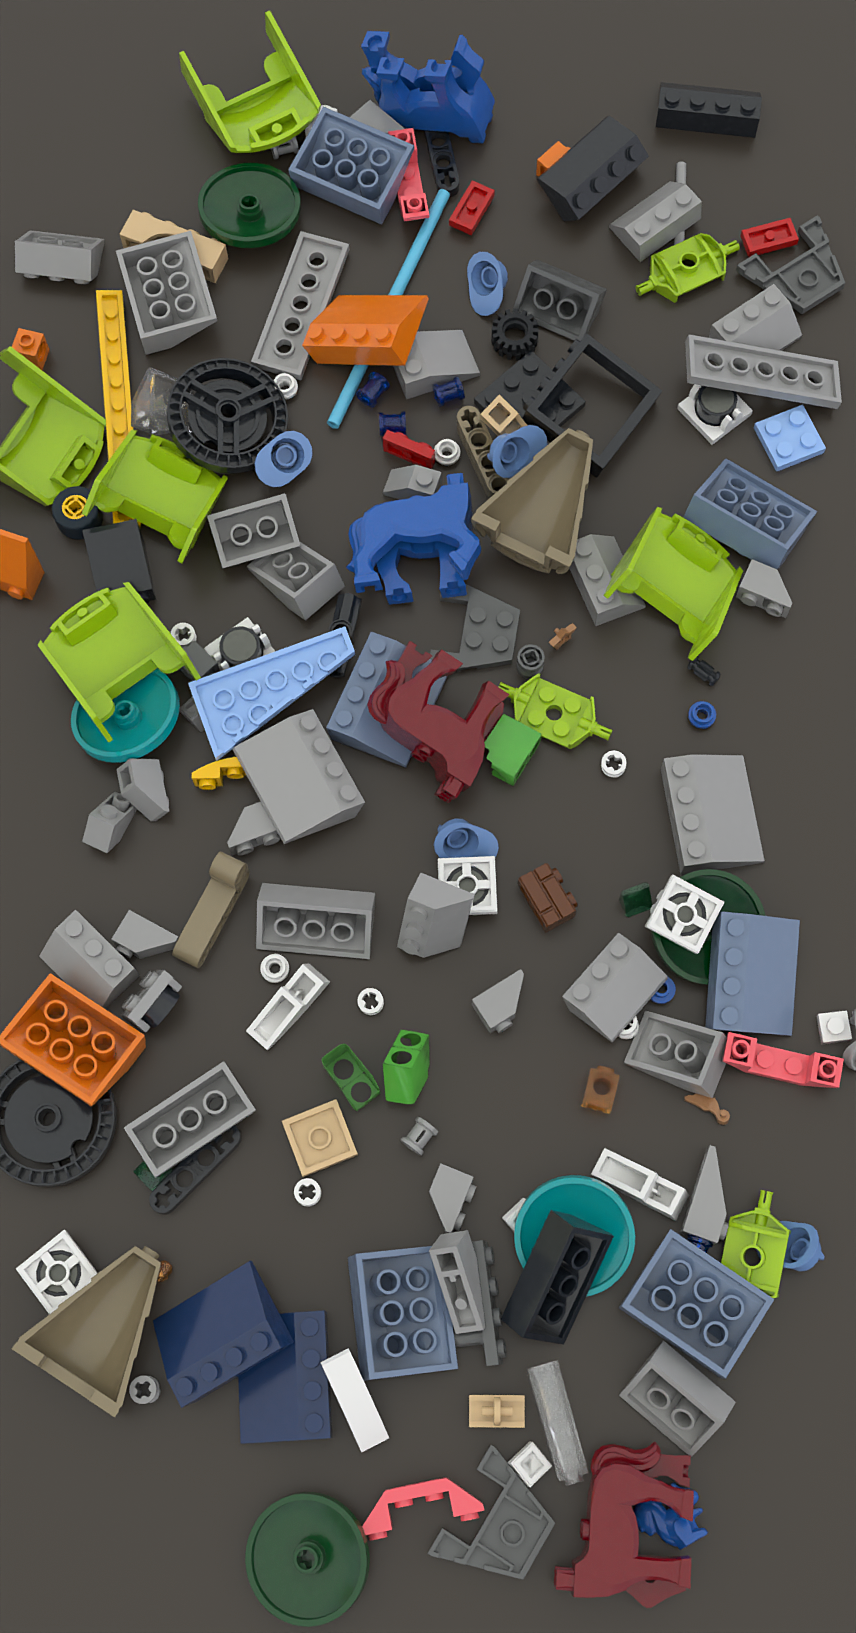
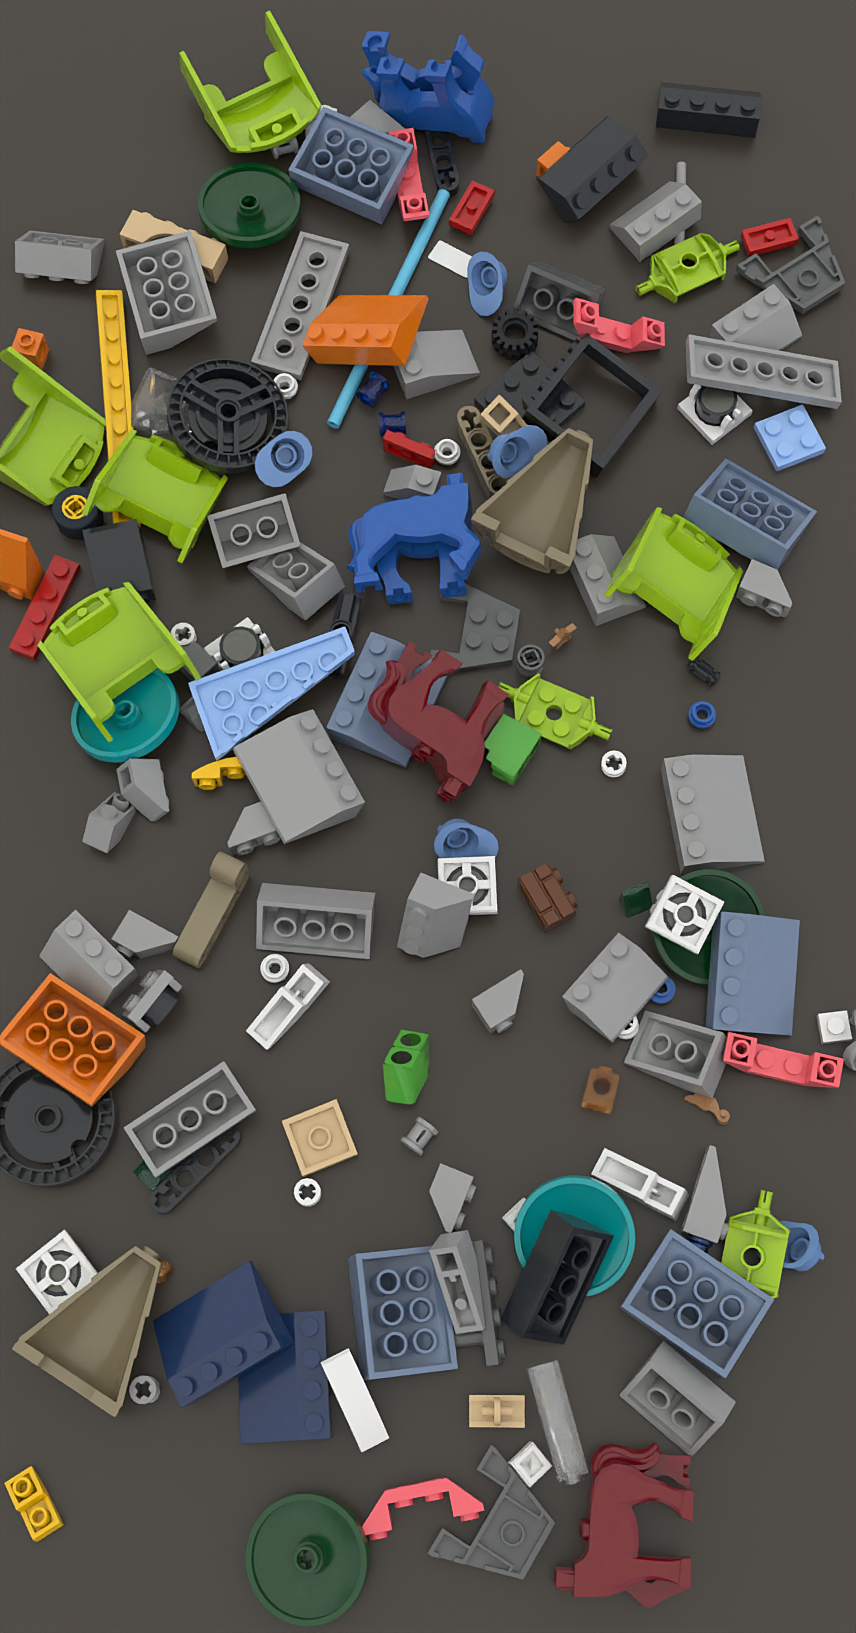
(34, 1504): none -> yellow slope
(45, 607): none -> red plate
(344, 1052): bright green piece -> none
(362, 1004): white bush -> none
(448, 391): clear blue bush -> none
(450, 258): none -> white sticker
(615, 335): none -> coral slope
(673, 1530): blue animal -> none

